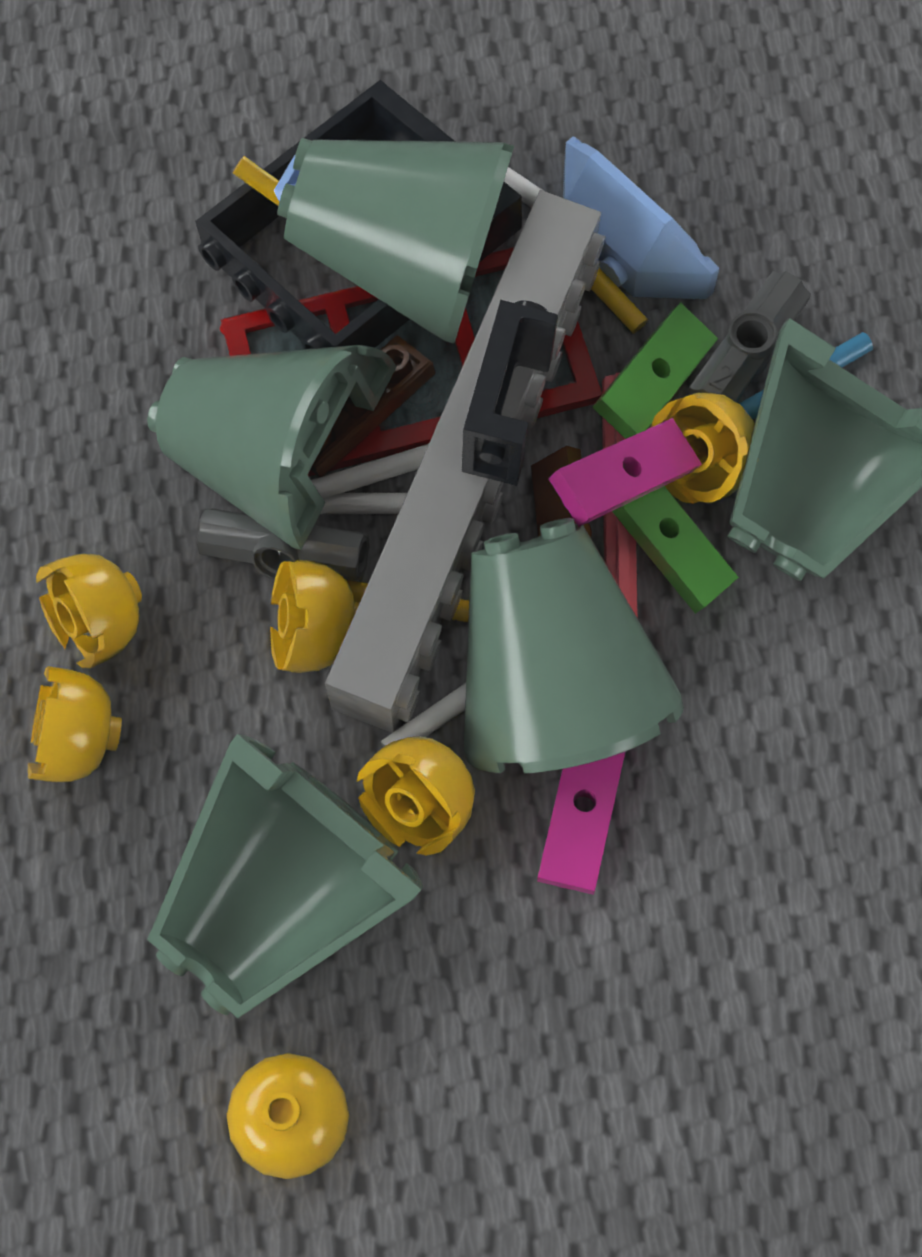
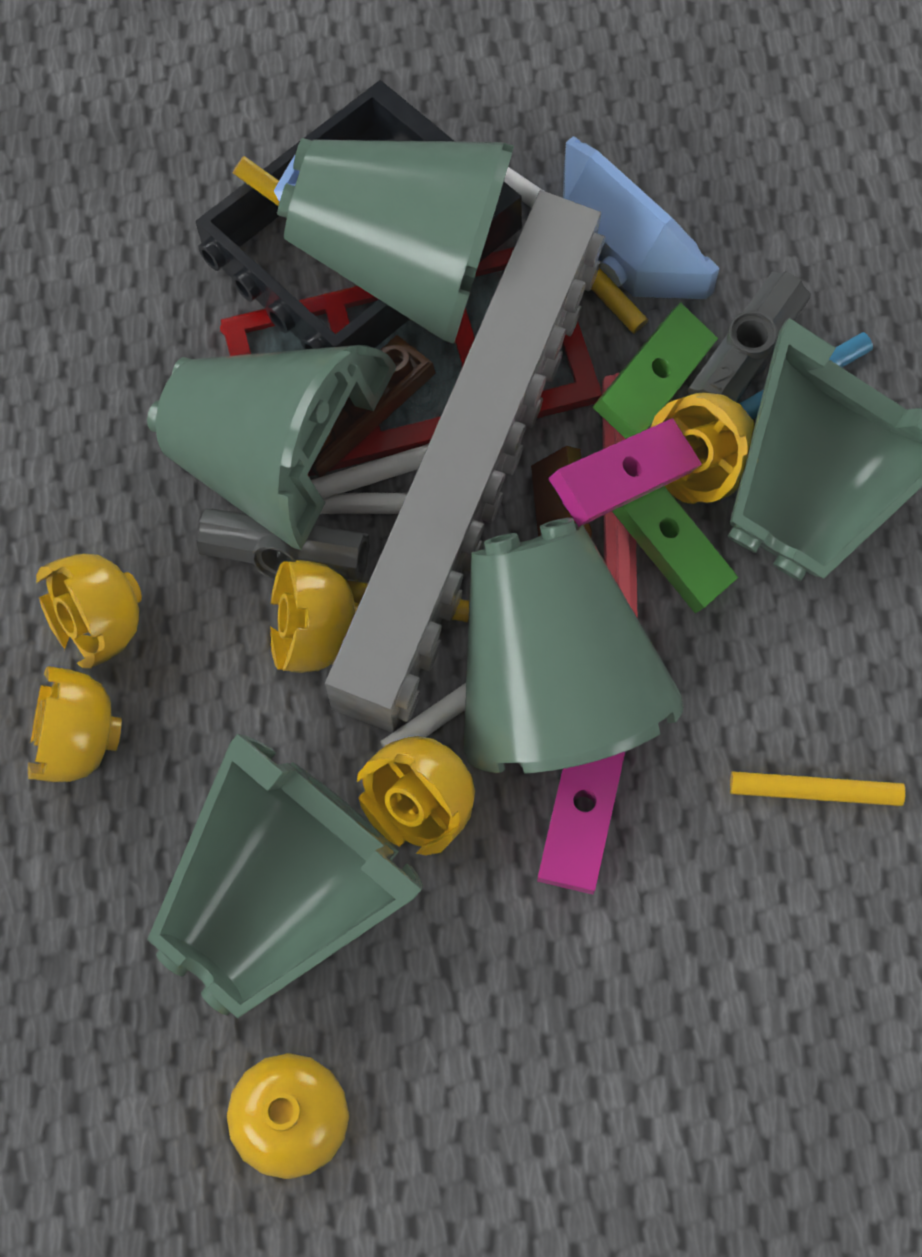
(492, 442): black panel -> none
(817, 788): none -> yellow bar

